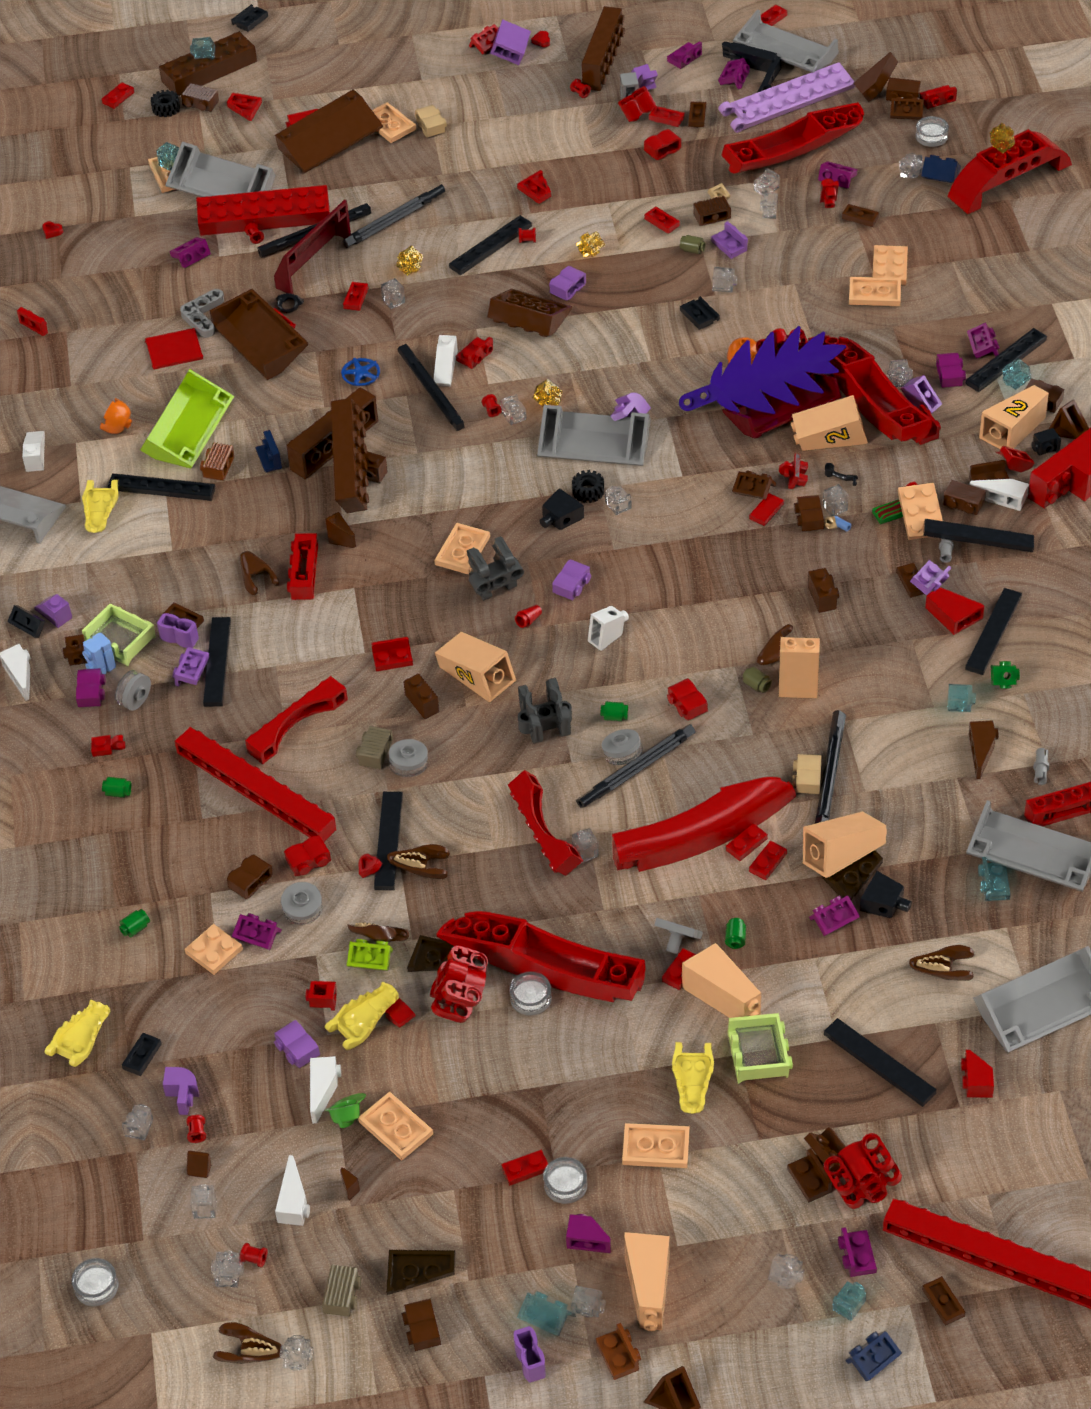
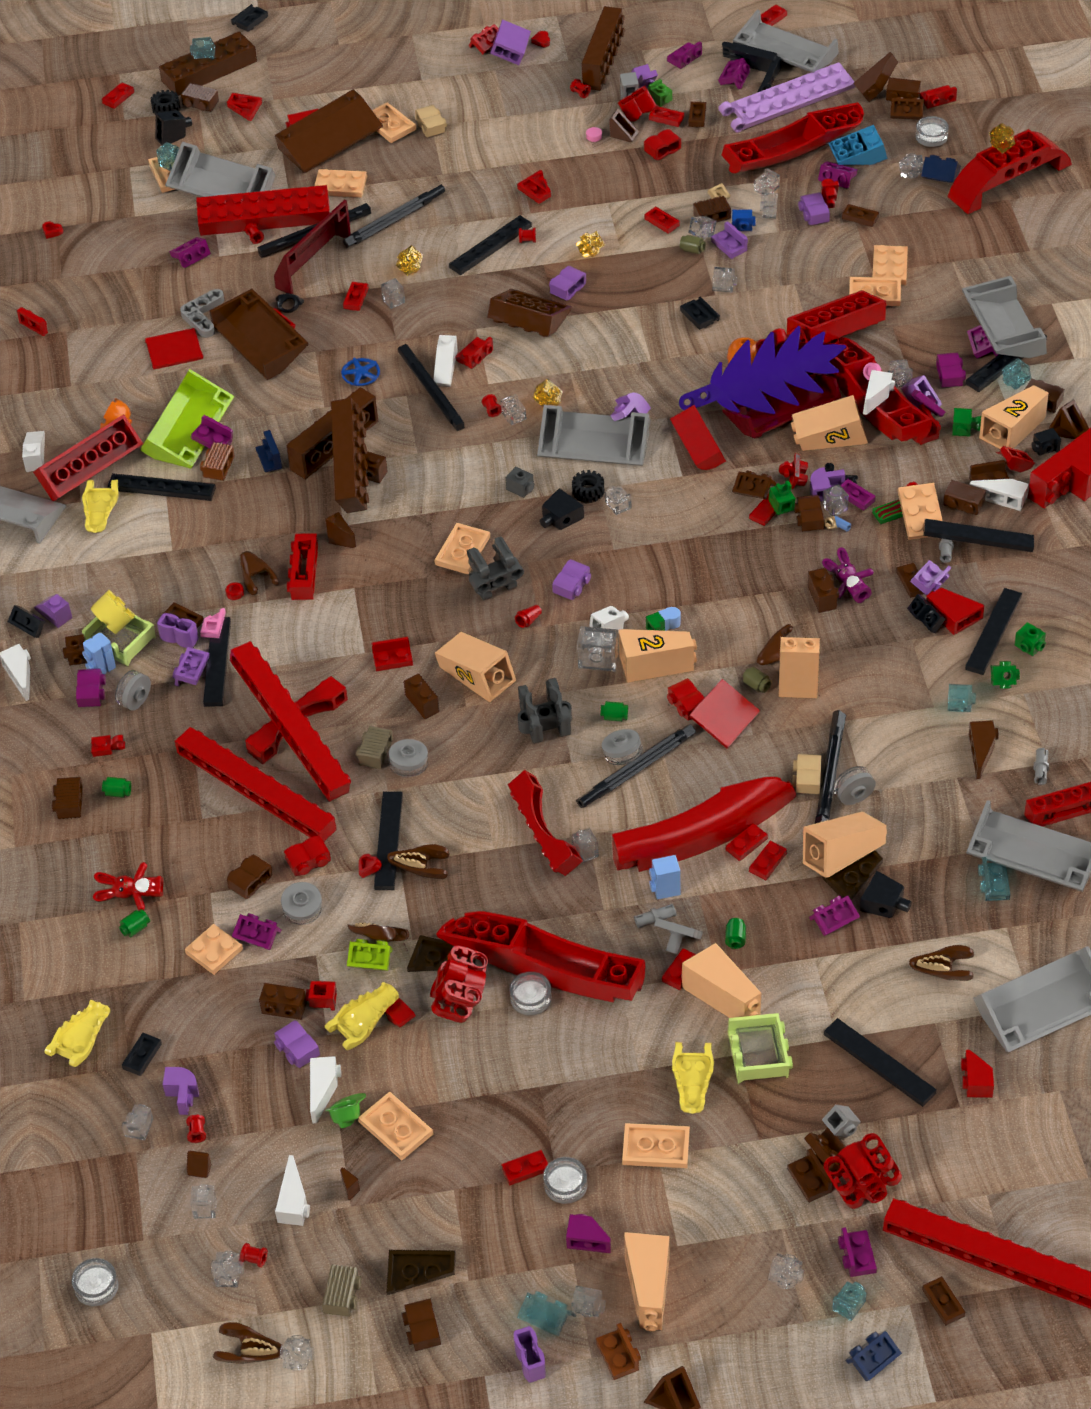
(68, 797): none -> reddish brown brick
(88, 458): none -> red brick
(112, 612): none -> light yellow brick
(125, 886): none -> red animal
(171, 126): none -> black torso
(212, 431): none -> magenta bracket
(213, 624): none -> bright pink tile
(234, 591): none -> red tile
(282, 1001): none -> reddish brown brick
(290, 721): none -> red brick
(342, 182): none -> light nougat plate
(519, 482): none -> dark grey brick
(594, 134): none -> bright pink tile
(598, 648): none -> clear brick
(621, 127): none -> reddish brown slope
(650, 917): none -> light grey pin
(655, 653): none -> light nougat slope
(660, 92): none -> bright green brick
(664, 620): none -> leg
(665, 877): none -> light blue brick
(697, 439): none -> red brick
(702, 226): none -> clear brick
(724, 713): none -> piece
(743, 219): none -> blue brick
(782, 498): none -> green brick
(814, 208): none -> medium lavender brick
(822, 480): none -> medium lavender brick
(840, 316): none -> red brick
(841, 1121): none -> light grey brick
(848, 576): none -> magenta animal
(854, 785): none -> light grey piece
(858, 495): none -> magenta plate
(859, 148): none -> dark azure slope
(868, 367): none -> bright pink tile
(878, 389): none -> white slope
(926, 613): none -> black slope
(929, 402): none -> magenta plate
(964, 422): none -> green brick
(1004, 319): none -> light grey slope
(1030, 639): none -> green brick

